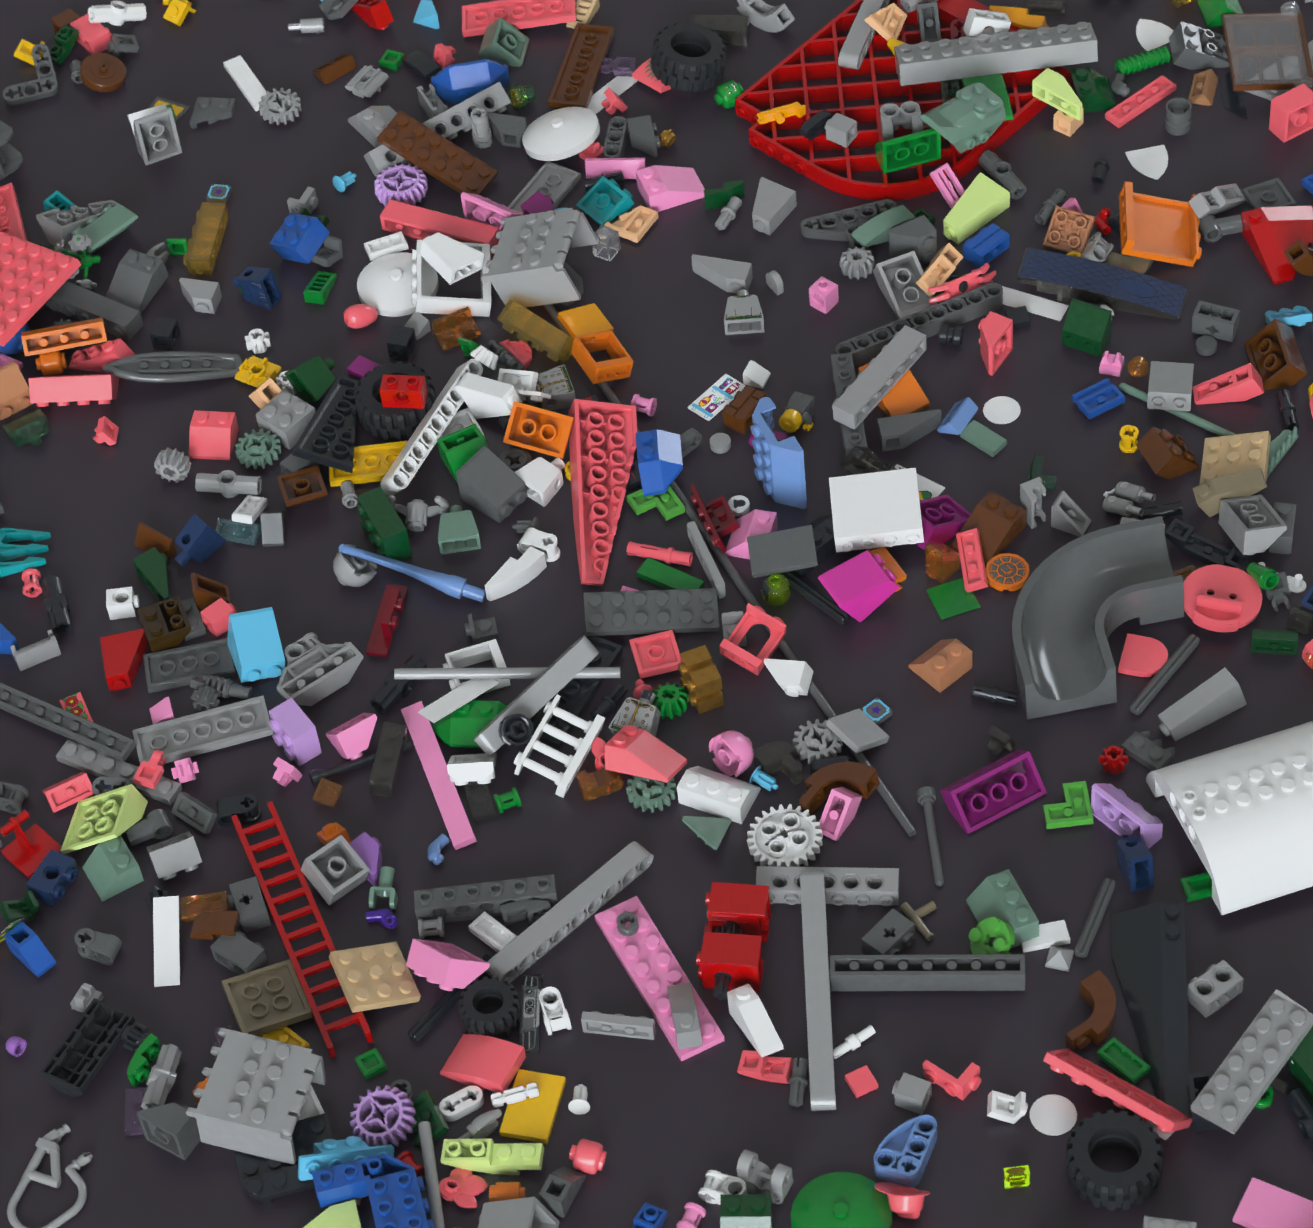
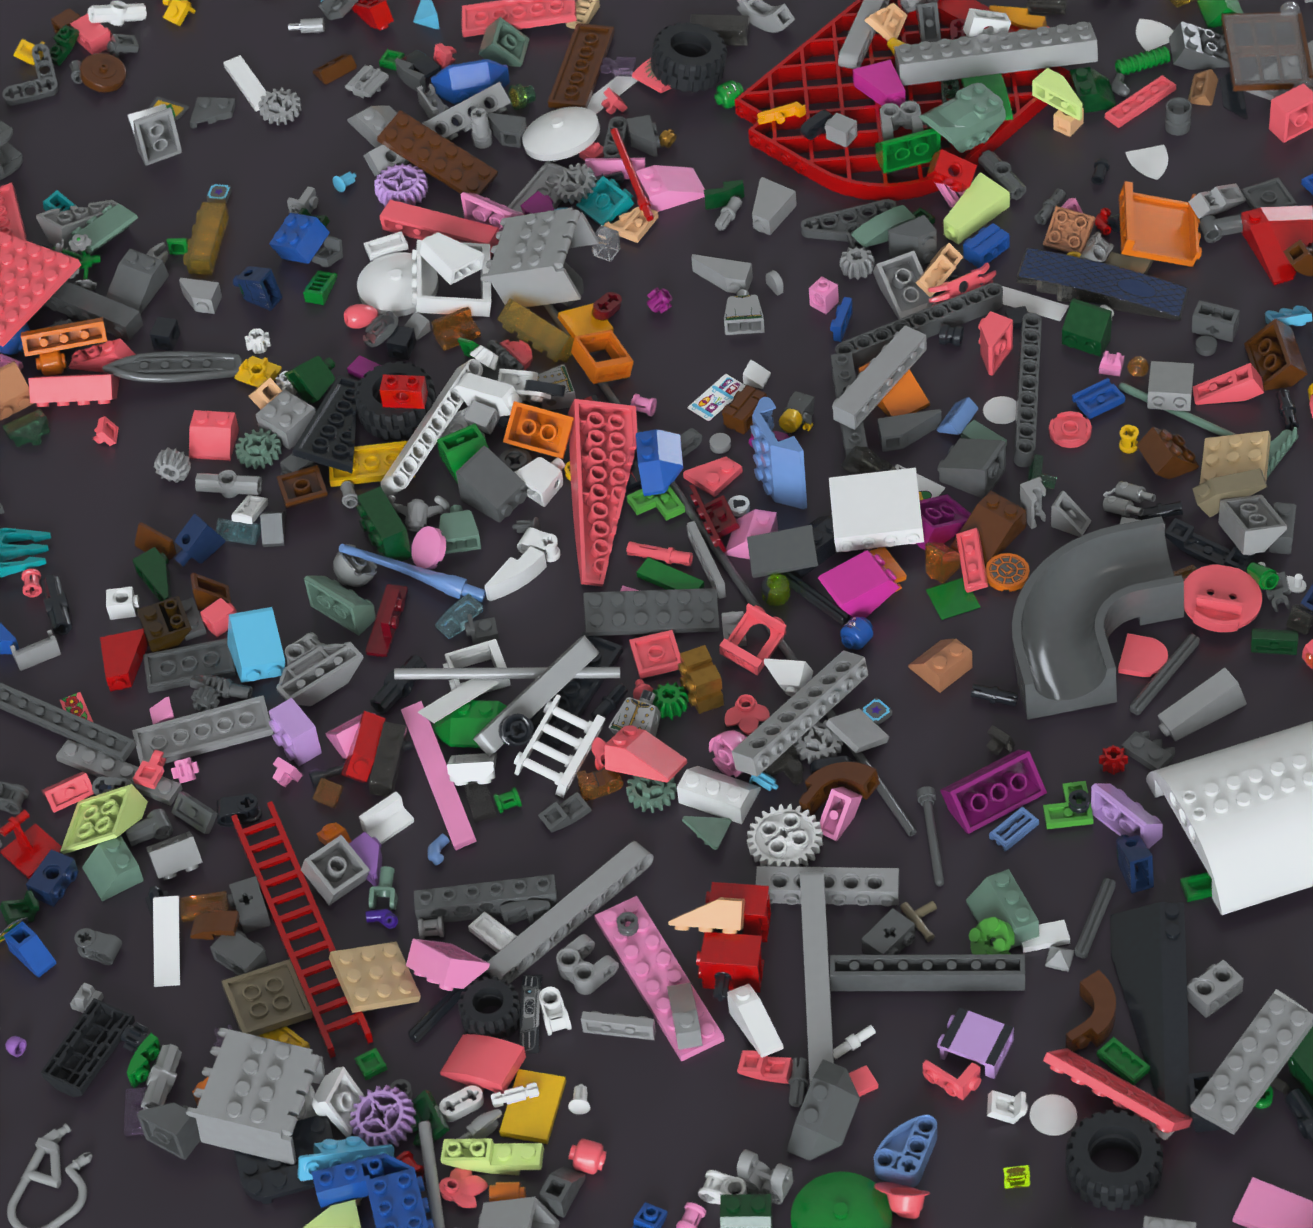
(336, 1099): none -> white slope
(340, 603): none -> sand green slope
(364, 747): none -> red slope
(380, 329): none -> dark grey tile
(386, 818): none -> white panel
(408, 75): none -> dark grey slope
(428, 548): none -> bright pink tile
(454, 618): none -> clear light blue slope
(481, 415): none -> light grey brick
(544, 387): none -> black beam
(565, 814): none -> dark grey slope
(566, 187): none -> light grey gear
(596, 974): none -> light grey piece
(606, 306): none -> dark red beam
(643, 202): none -> red bar
(659, 300): none -> magenta gear
(714, 475): none -> coral wing
(717, 914): none -> light nougat slope
(746, 717): none -> coral plate
(799, 713): none -> light grey brick
(824, 1113): none -> dark grey wedge
(843, 316): none -> blue plate
(856, 633): none -> blue head
(880, 83): none -> dark pink slope
(912, 1093): light grey brick -> none
(962, 170): none -> red brick
(974, 465): none -> dark grey slope
(977, 1040): none -> lavender panel
(1018, 829): none -> medium blue tile
(1027, 390): none -> dark grey beam
(1070, 429): none -> coral tile
(1079, 808): none -> black bush

